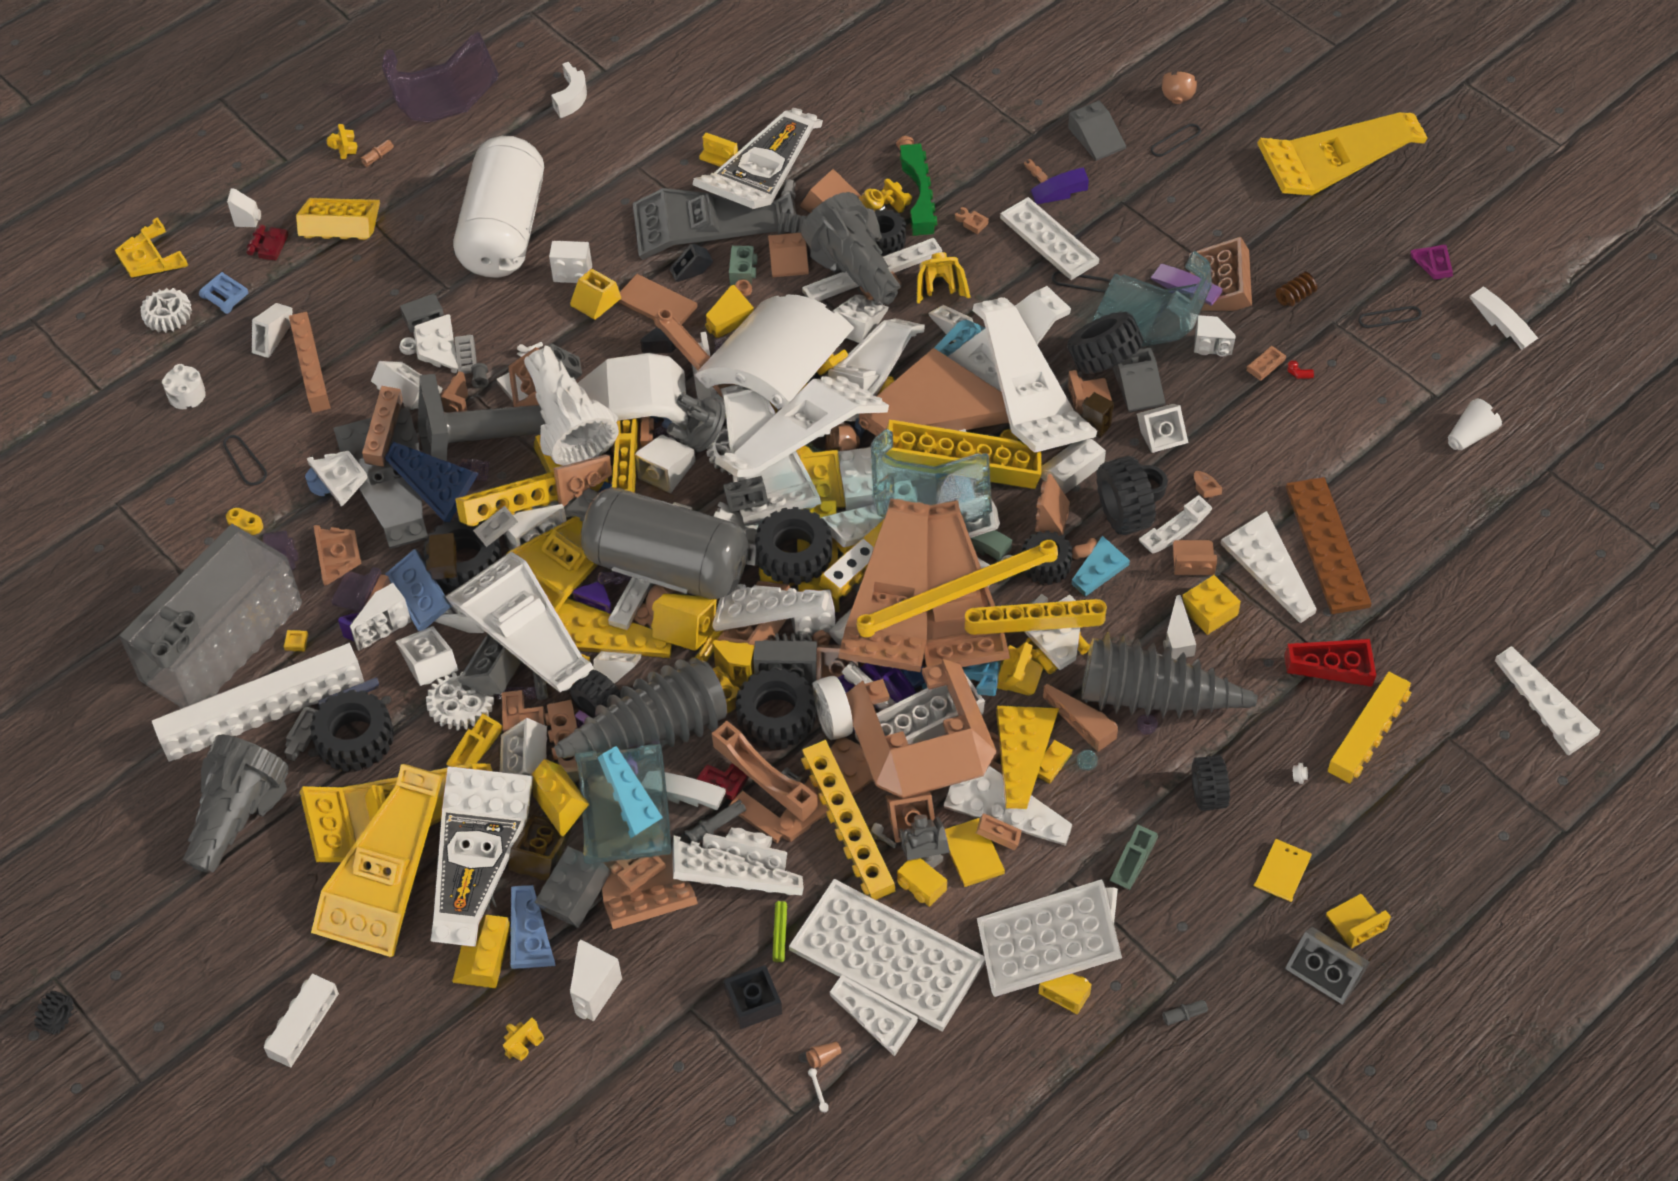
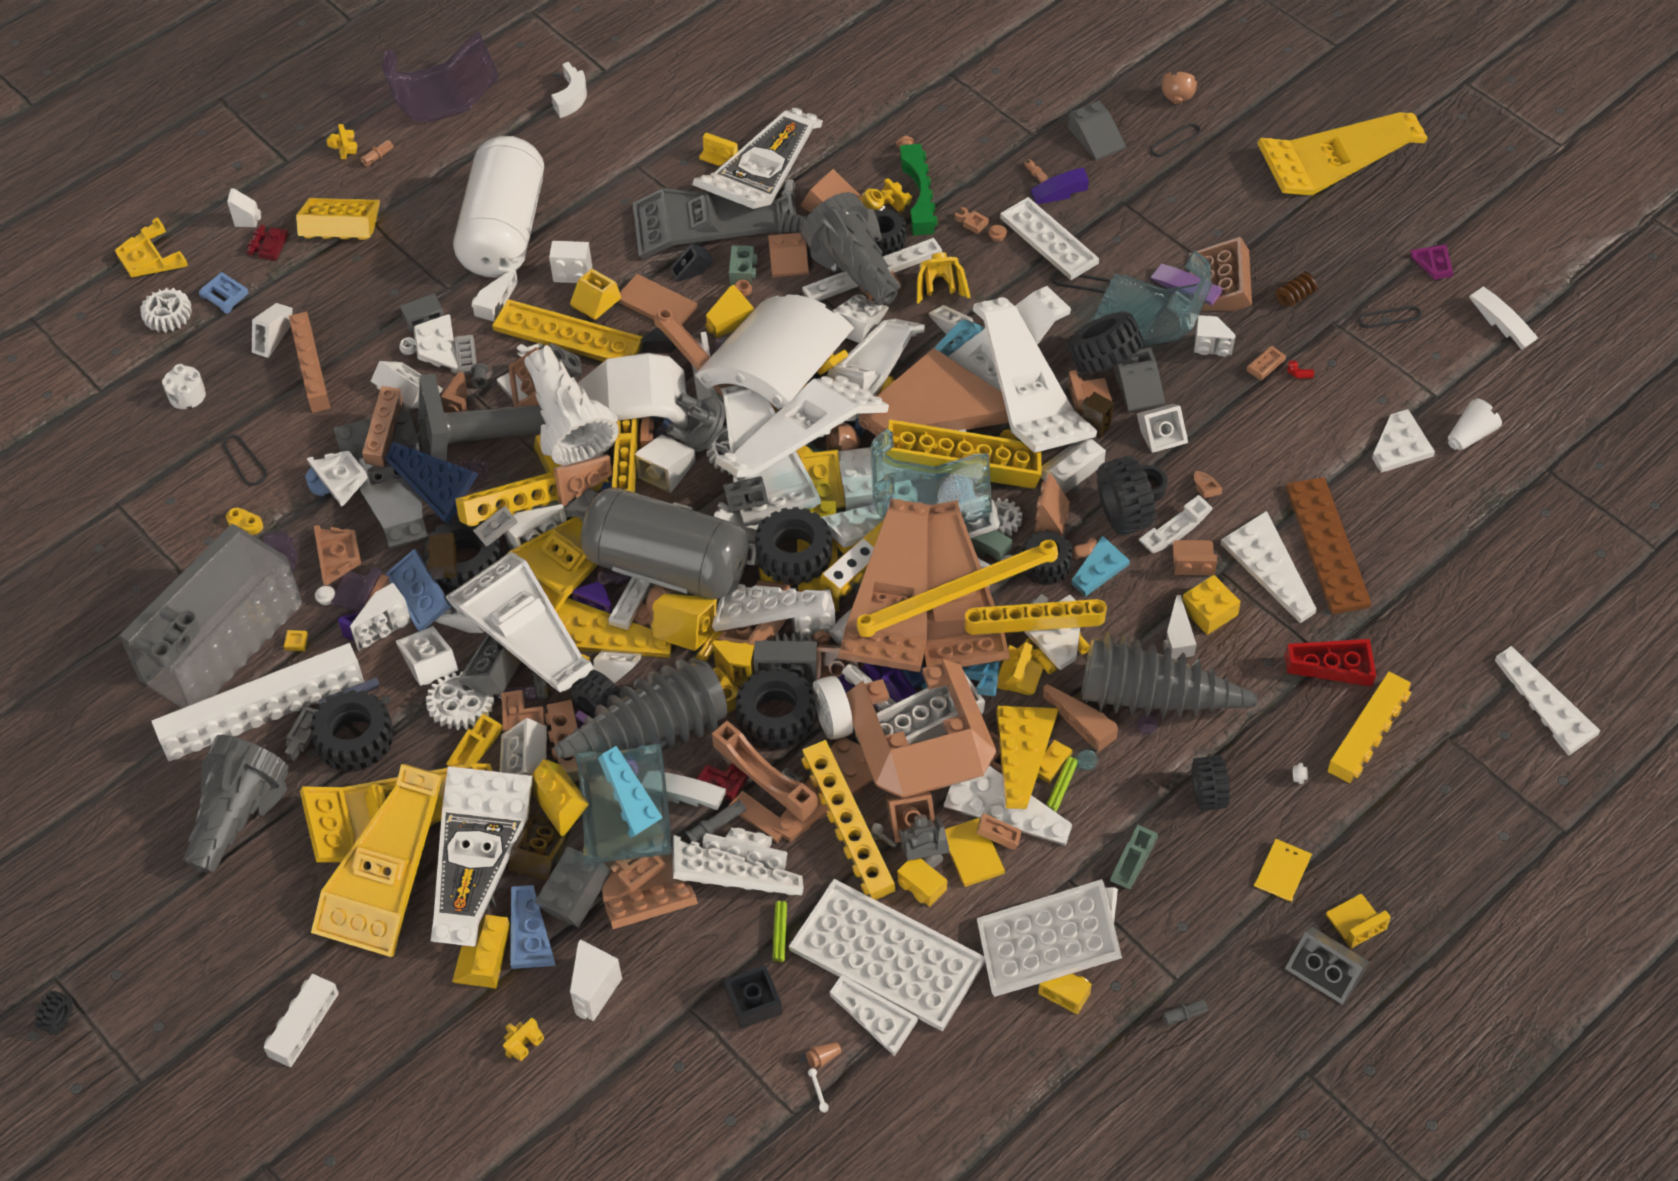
(324, 595): none -> white plate
(494, 296): none -> white slope
(565, 332): none -> yellow plate
(997, 233): none -> nougat plate
(1006, 513): none -> white gear
(1062, 783): none -> lime axle
(1401, 443): none -> white plate

